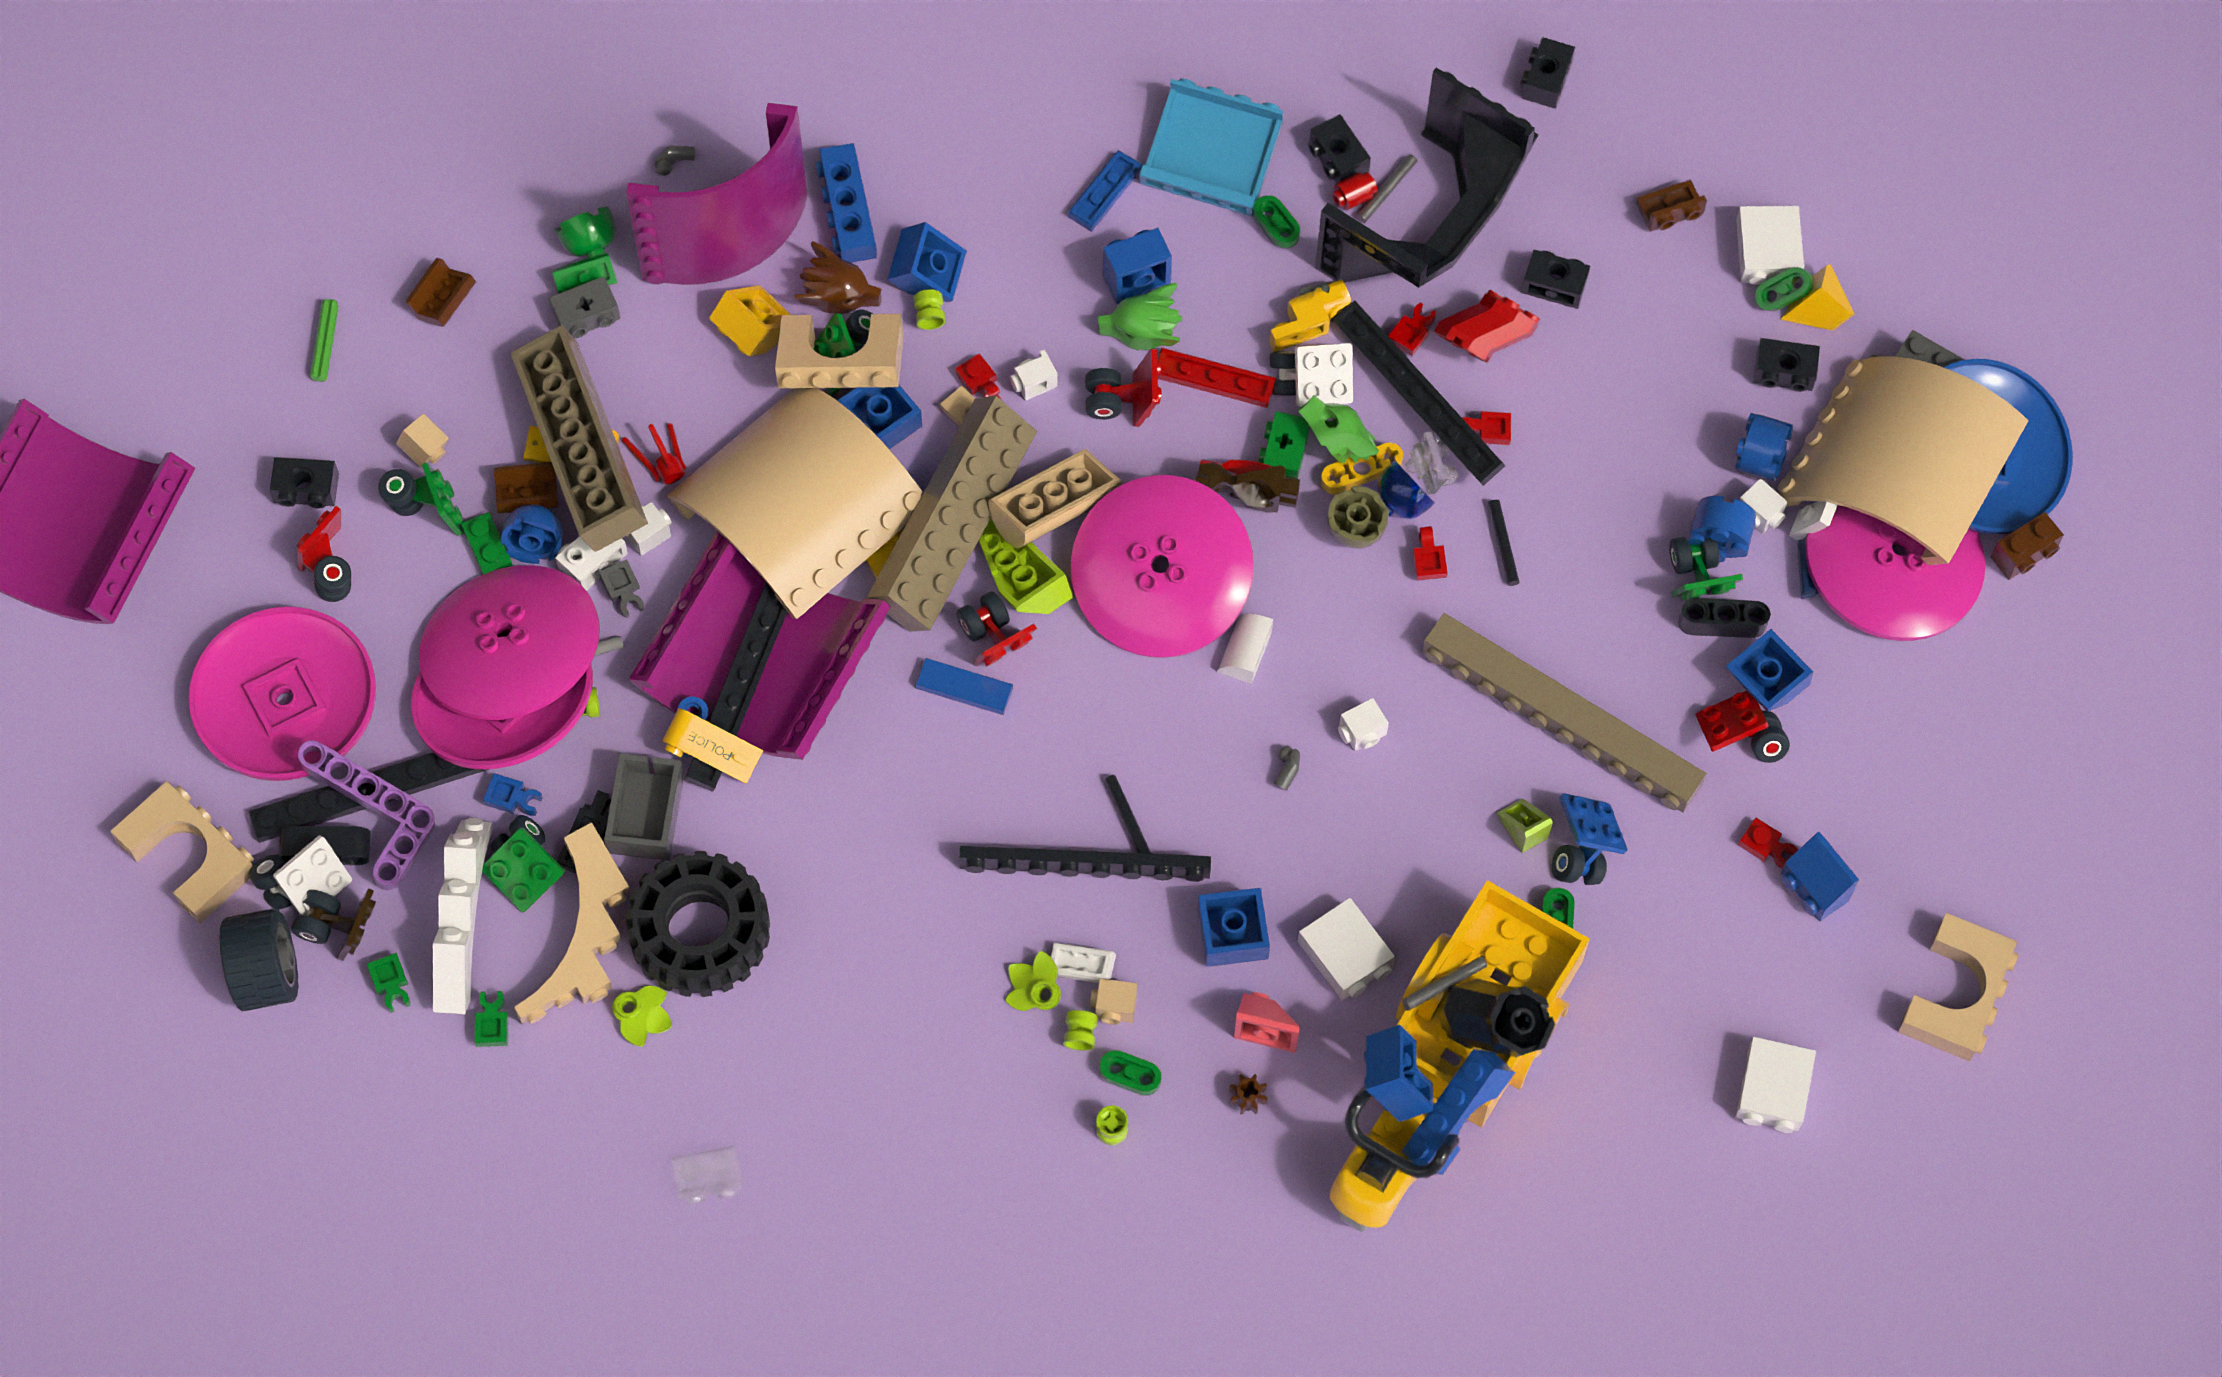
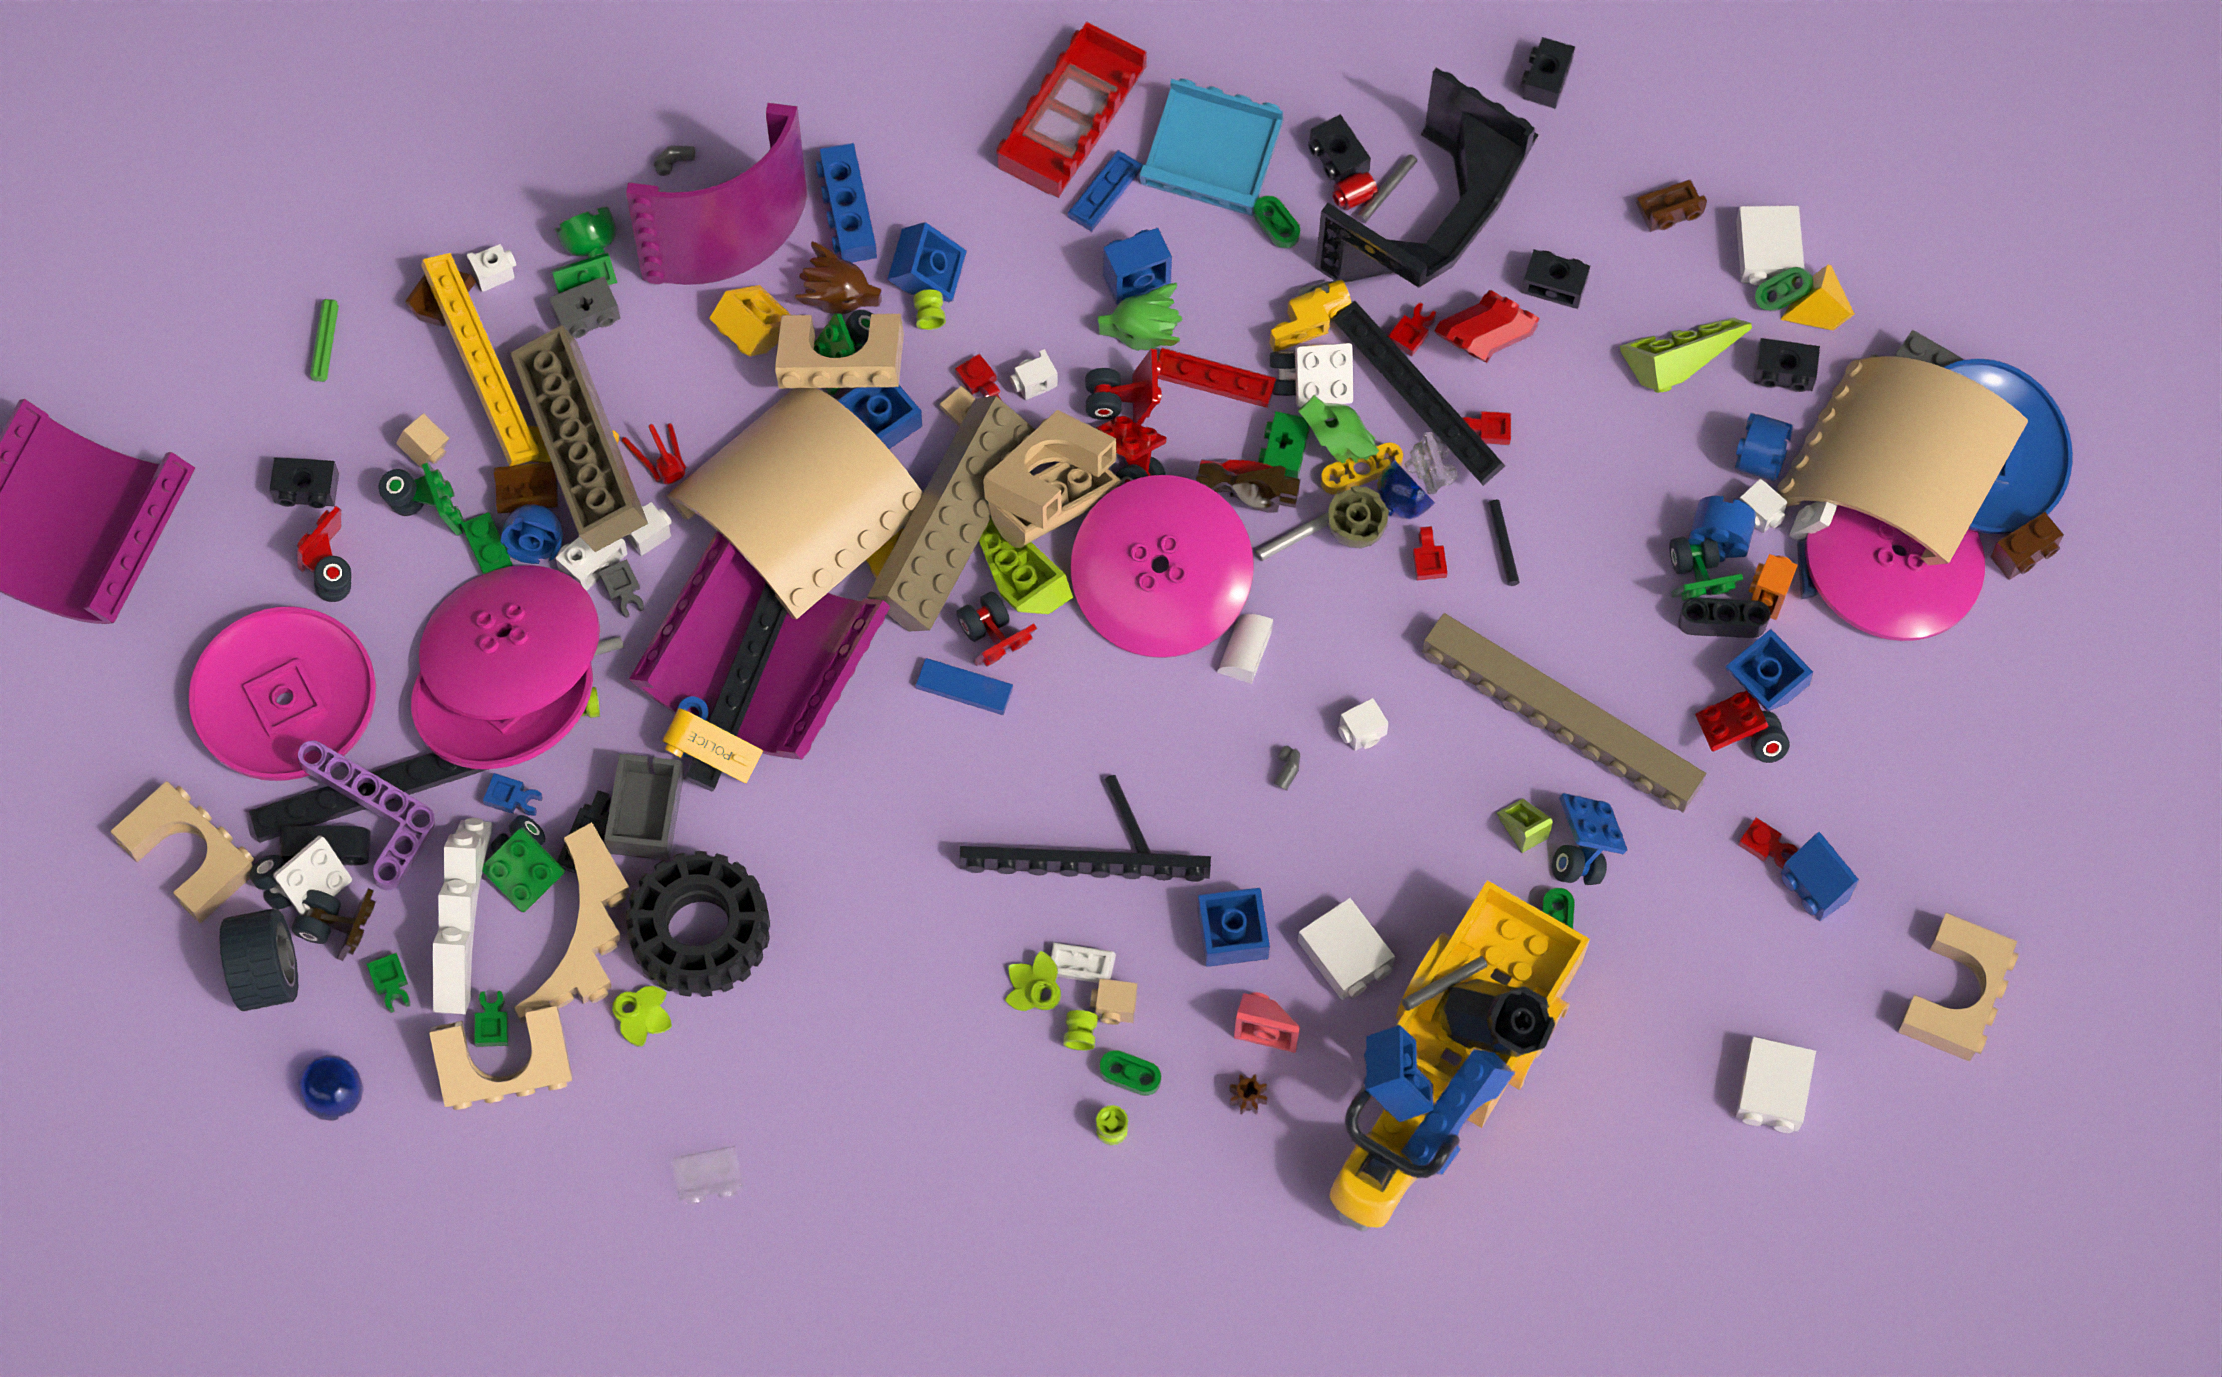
(330, 1087): none -> clear blue cylinder
(464, 1082): none -> tan arch
(480, 359): none -> yellow plate
(492, 267): none -> white brick
(1055, 440): none -> tan arch
(1071, 109): none -> red window
(1136, 445): none -> red plate
(1293, 537): none -> light grey bar
(1675, 359): none -> lime wedge
(1773, 582): none -> orange brick

